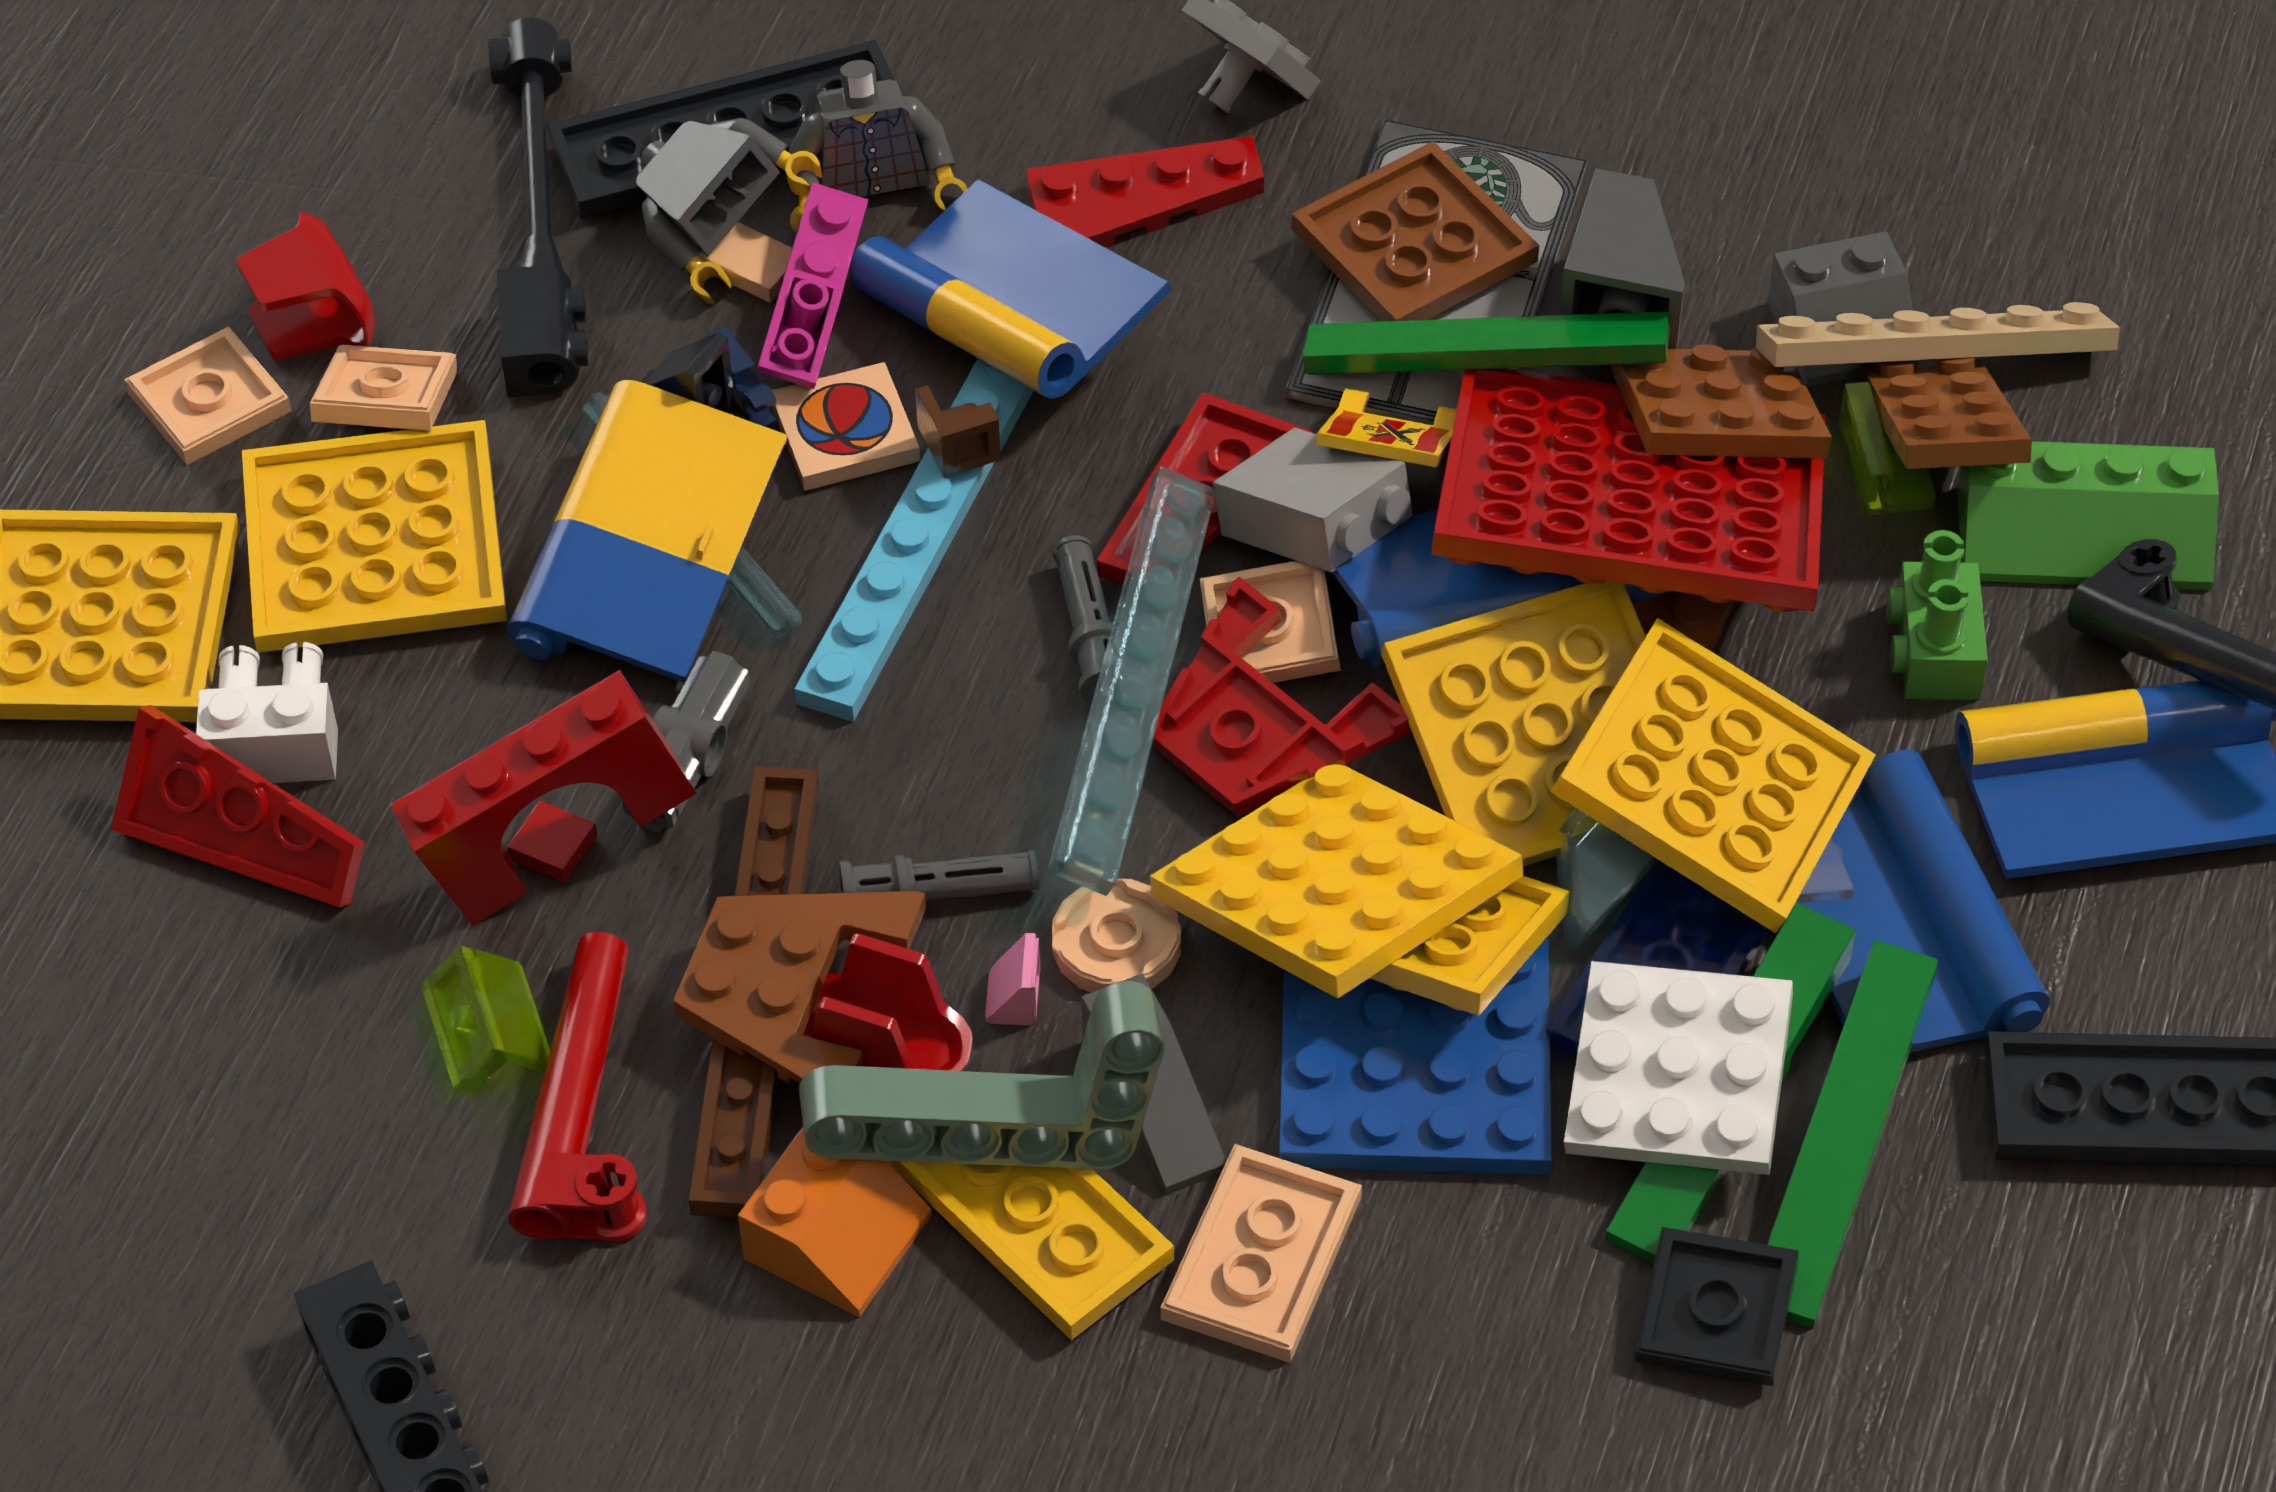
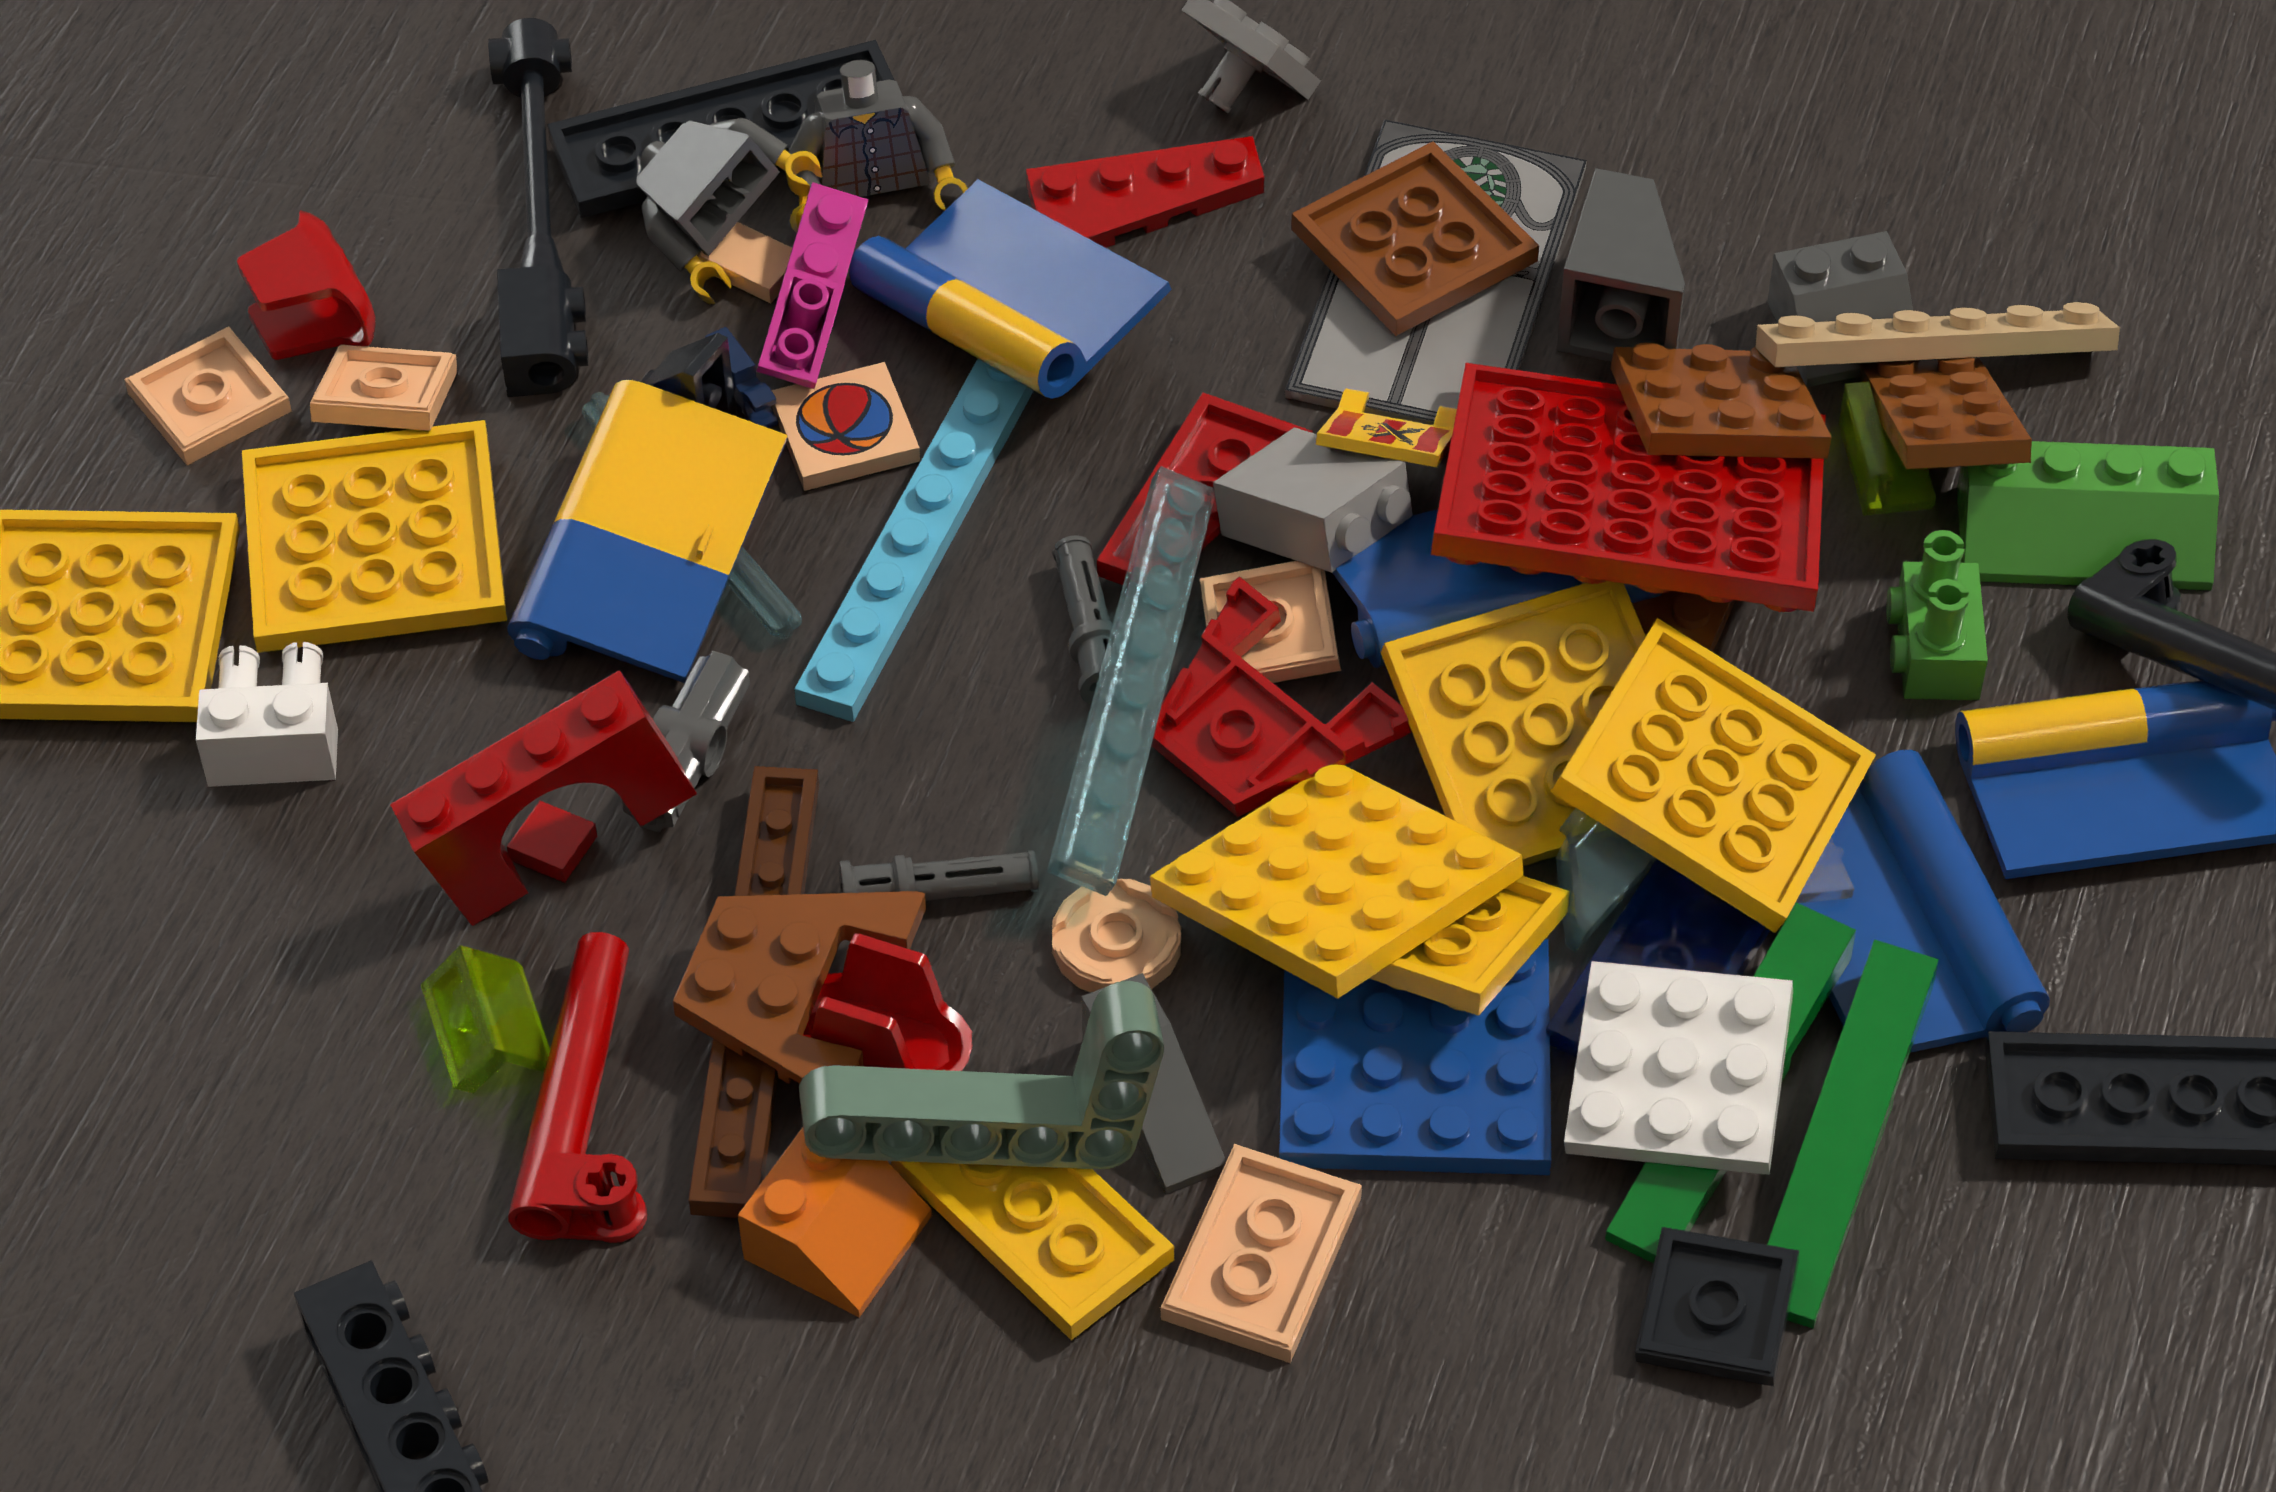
(221, 812): red wing -> none
(960, 435): panel -> none
(1015, 984): bright pink slope -> none
(1487, 343): green tile -> none

